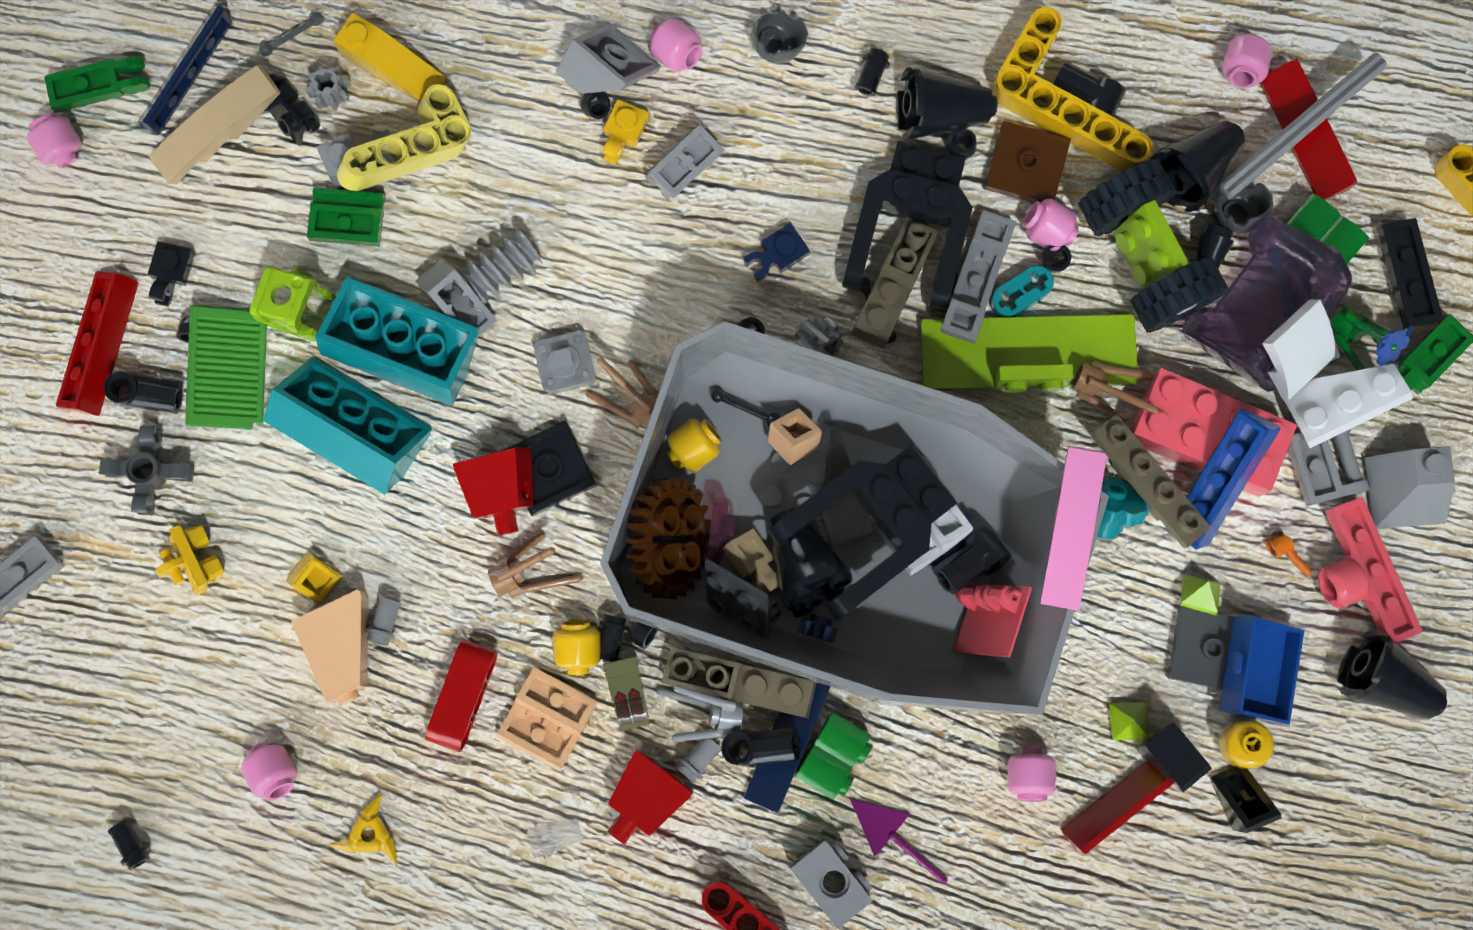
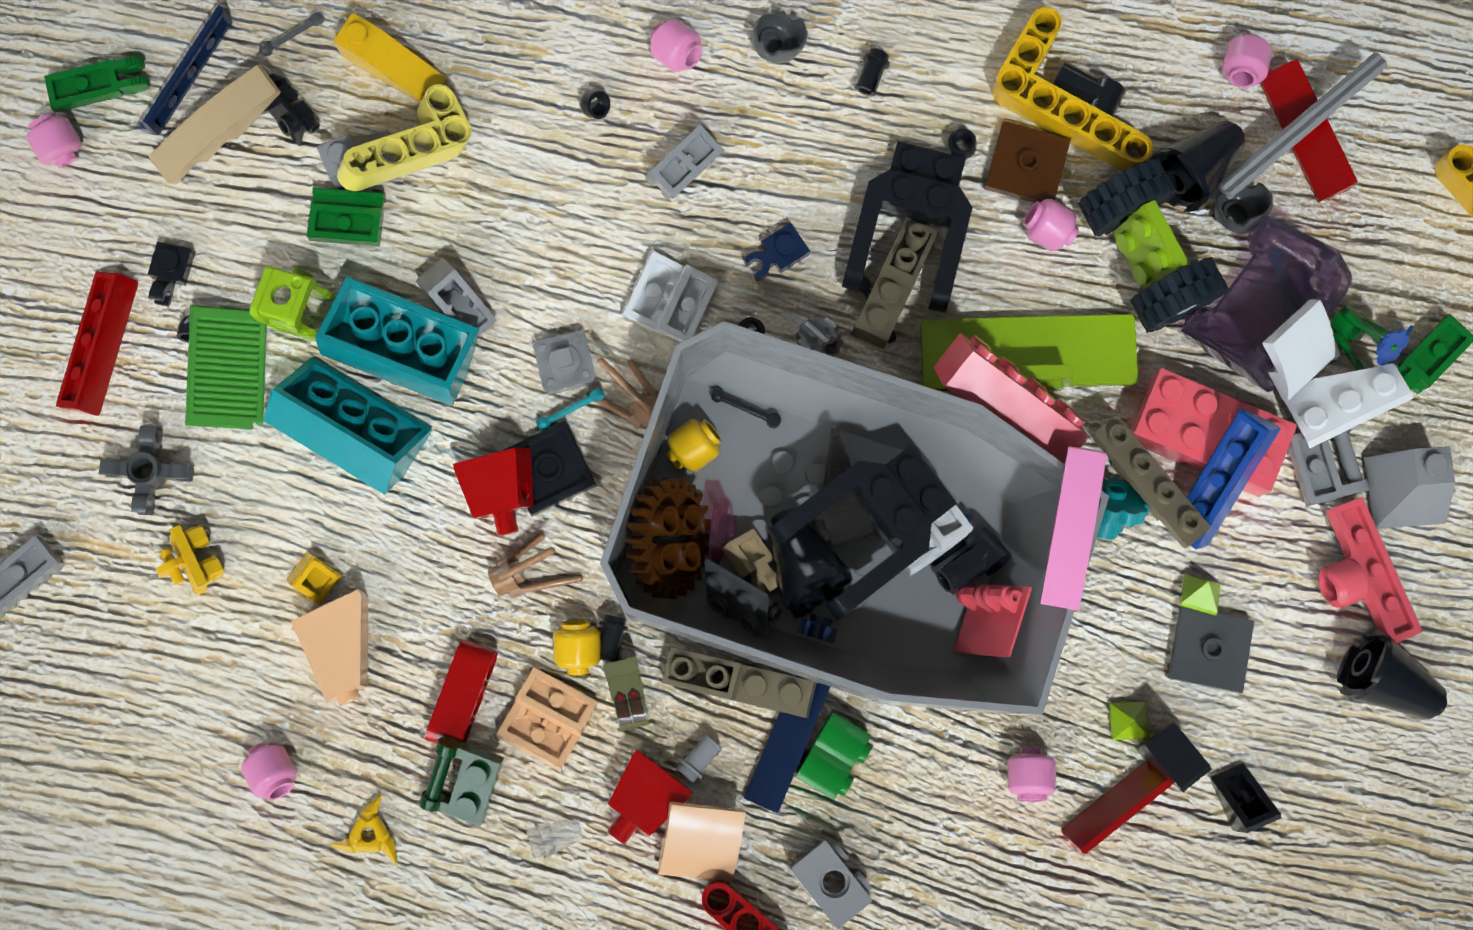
(129, 845): black pin -> none
(145, 393): black piece -> none
(325, 79): light grey gear -> none
(383, 621): light grey pin -> none
(473, 784): none -> plate
(502, 266): light grey piece -> none
(544, 422): none -> teal hinge
(604, 62): light grey slope -> none
(623, 127): yellow plate -> none
(642, 635): black hinge -> none
(669, 297): none -> white slope
(701, 841): none -> light nougat slope
(723, 713): light grey plant -> none
(763, 747): black piece -> none
(794, 436): light nougat plate -> none
(880, 826): magenta piece -> none
(940, 104): black cone -> none
(977, 376): none -> coral brick
(978, 276): light grey slope -> none
(1017, 285): teal beam -> none
(1060, 265): black hinge -> none
(1091, 381): medium nougat plant -> none
(1214, 243): black cone -> none
(1234, 744): yellow head -> none
(1261, 670): blue container -> none
(1283, 545): orange hand -> none
(1325, 224): green brick -> none
(1409, 273): black plate -> none

